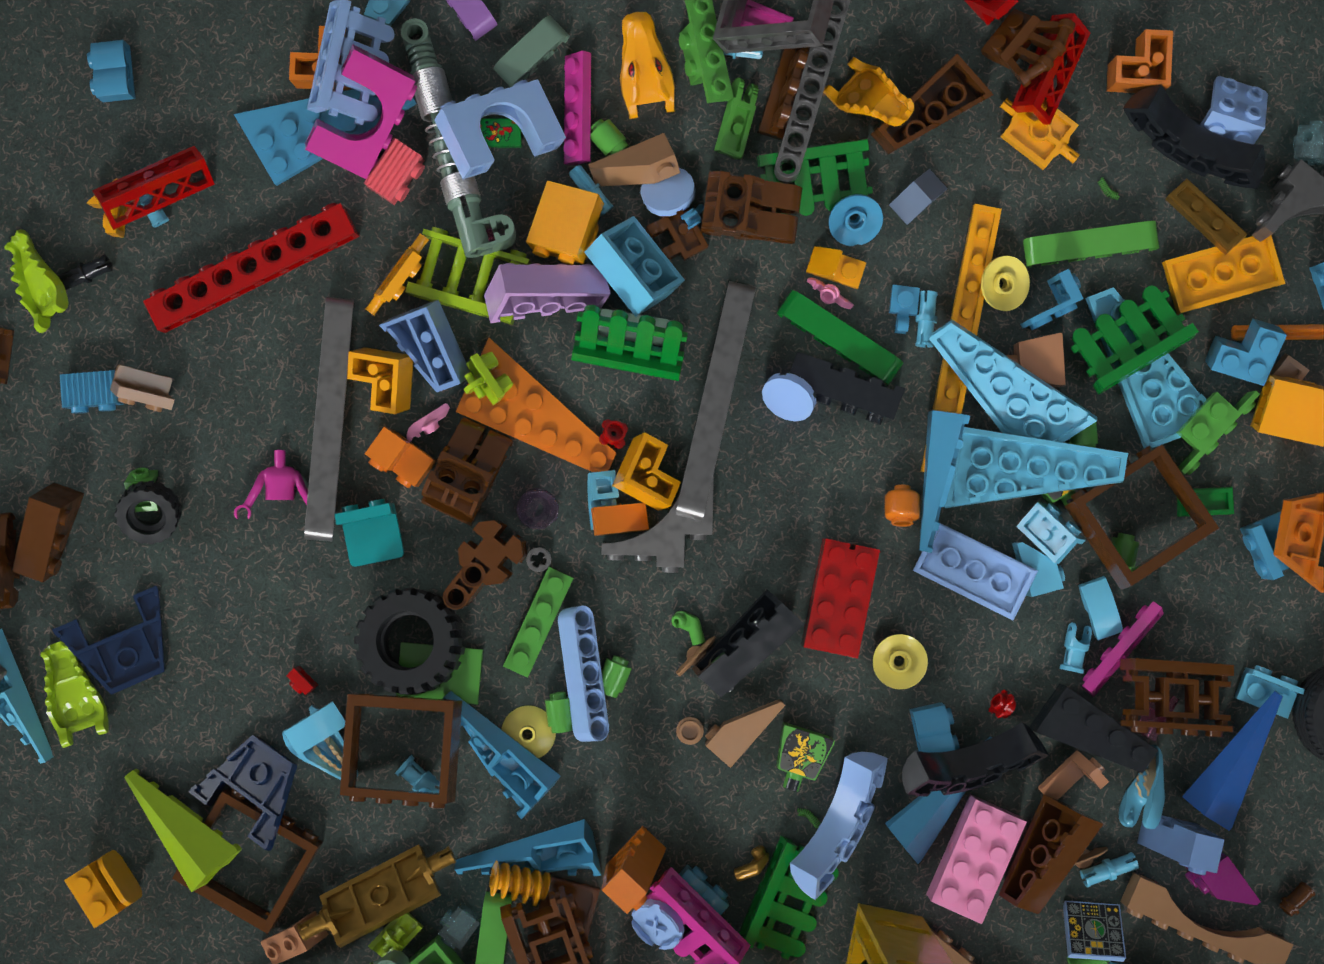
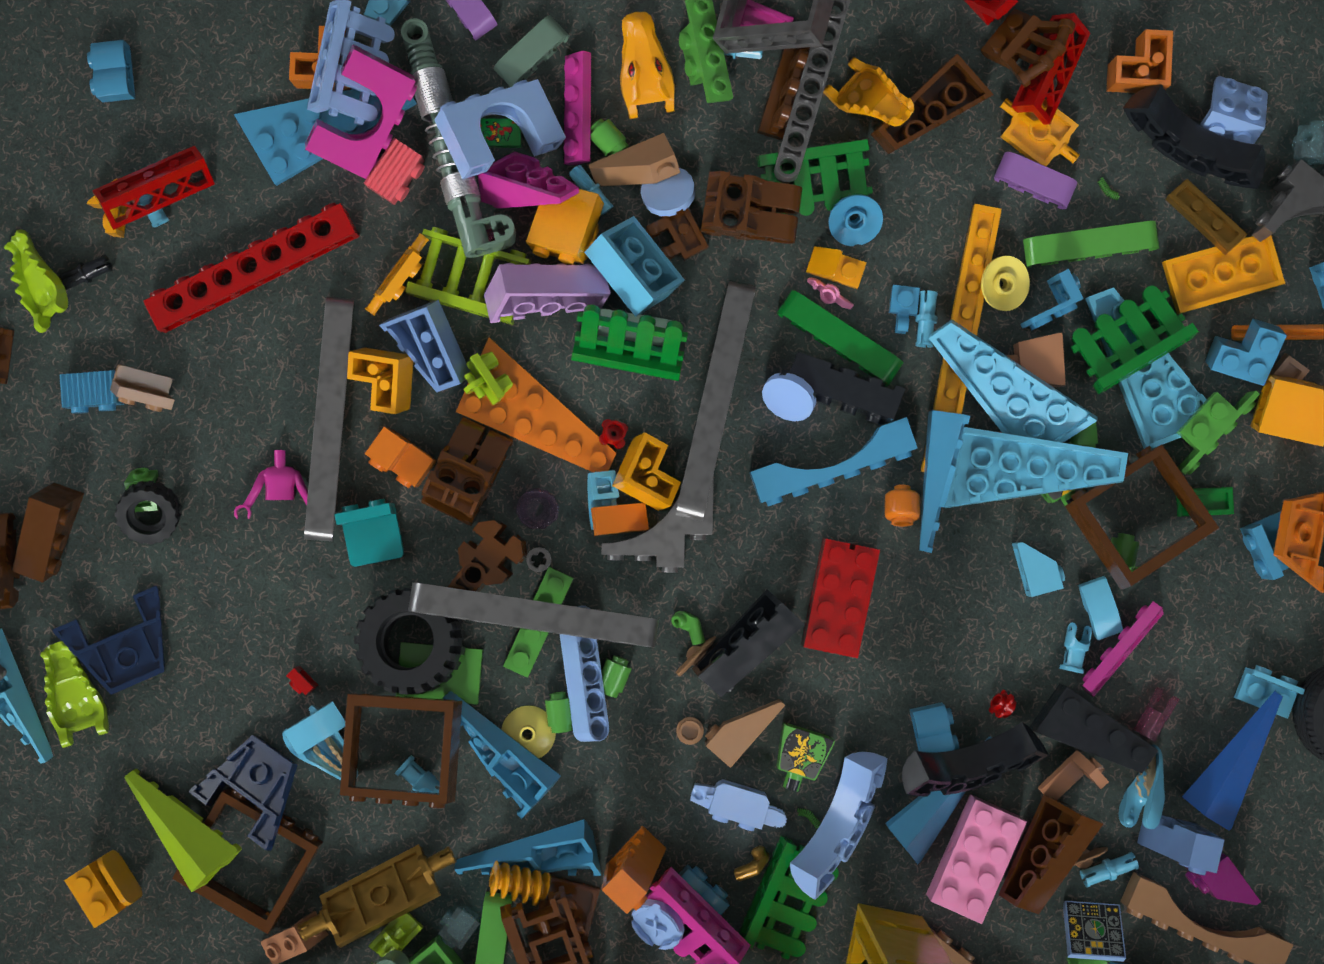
(428, 423): bright pink piece -> none
(521, 182): none -> dark pink wedge
(533, 615): none -> flat silver beam
(692, 216): dark azure hand -> none
(737, 120): bright green hinge -> none
(739, 804): none -> light blue hinge
(886, 442): none -> dark azure arch
(910, 671): light yellow dish -> none
(918, 196): sand blue slope -> none
(976, 571): light blue tile -> none
(1036, 179): none -> medium lavender beam
(1050, 531): medium azure bracket -> none
(1177, 673): reddish brown fence -> none
(1296, 899): reddish brown pin -> none

